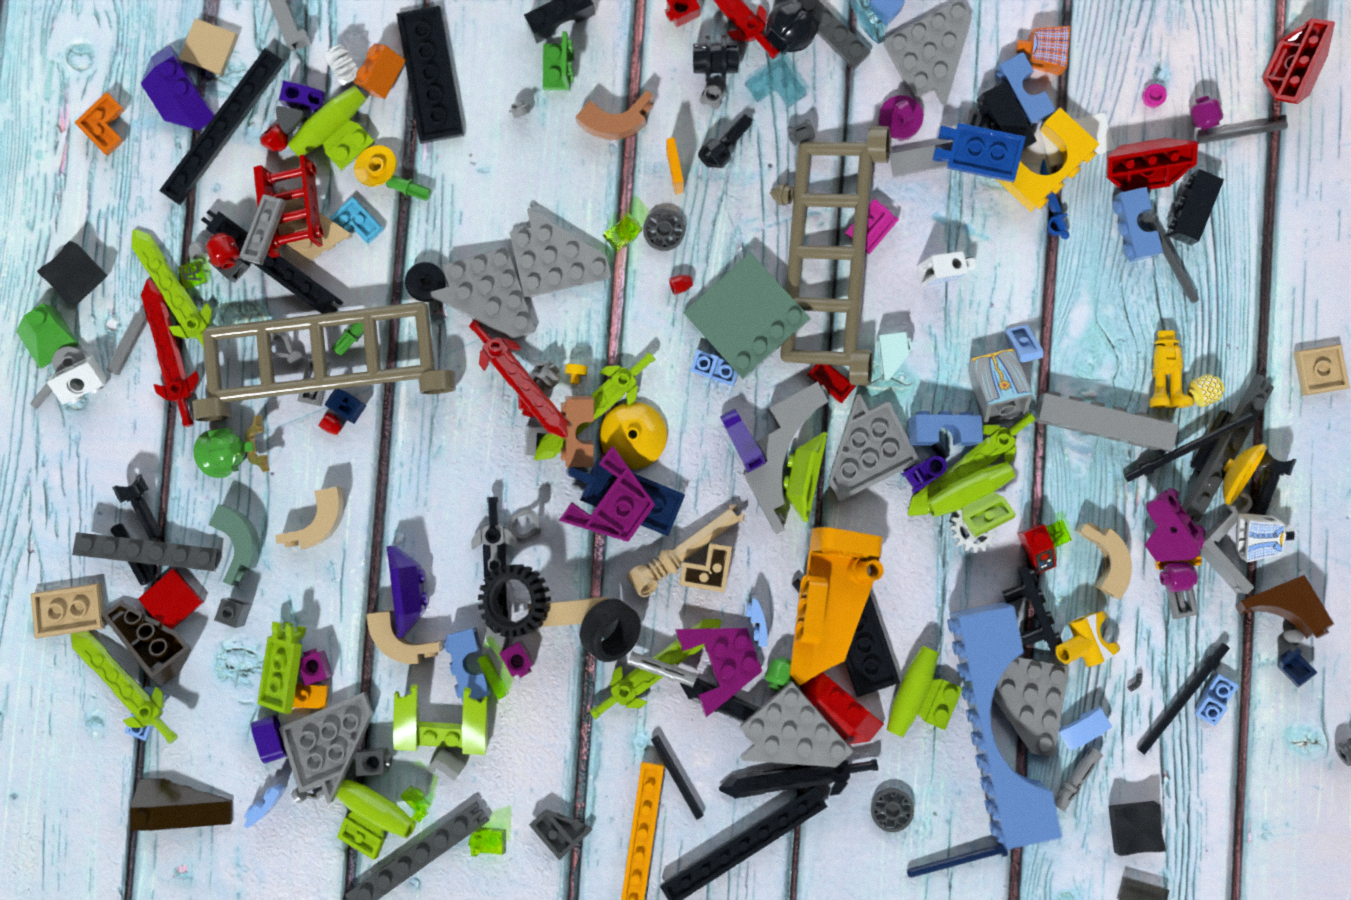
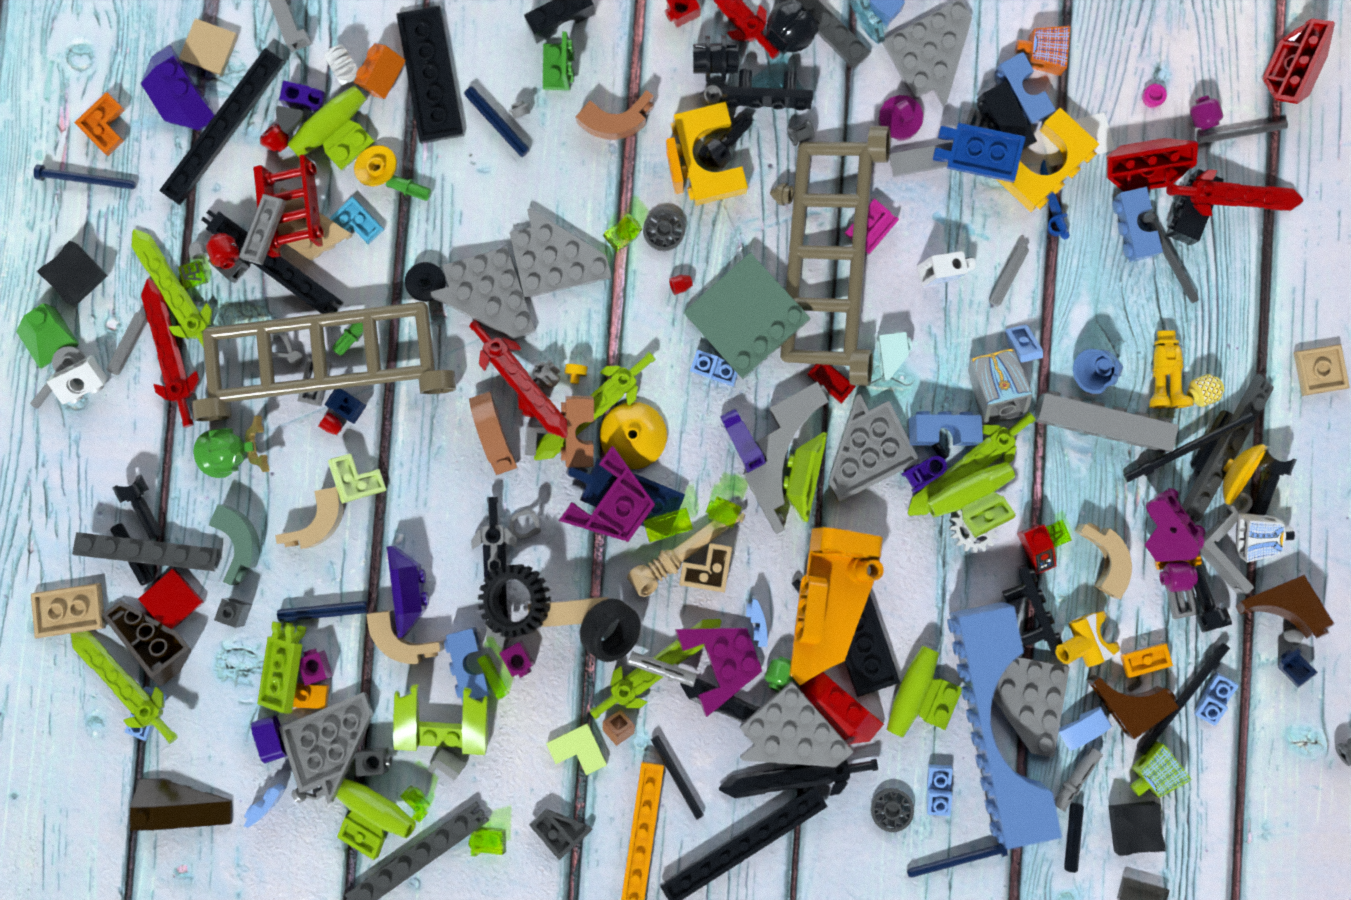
(40, 173): none -> dark blue bar
(322, 611): none -> dark blue axle
(350, 484): none -> yellowish green tile
(491, 433): none -> nougat arch
(496, 121): none -> dark blue axle
(580, 743): none -> yellowish green tile
(618, 727): none -> nougat slope
(667, 524): none -> clear neon green tile
(689, 129): none -> yellow arch
(723, 512): none -> clear neon green bracket
(767, 97): none -> black plate
(939, 790): none -> light blue slope
(1008, 275): none -> light grey axle
(1074, 837): none -> black axle
(1096, 370): none -> medium blue helmet
(1135, 711): none -> reddish brown arch
(1146, 660): none -> light orange plate
(1158, 772): none -> lime torso
(1211, 617): none -> black piece
(1234, 194): none -> red sword

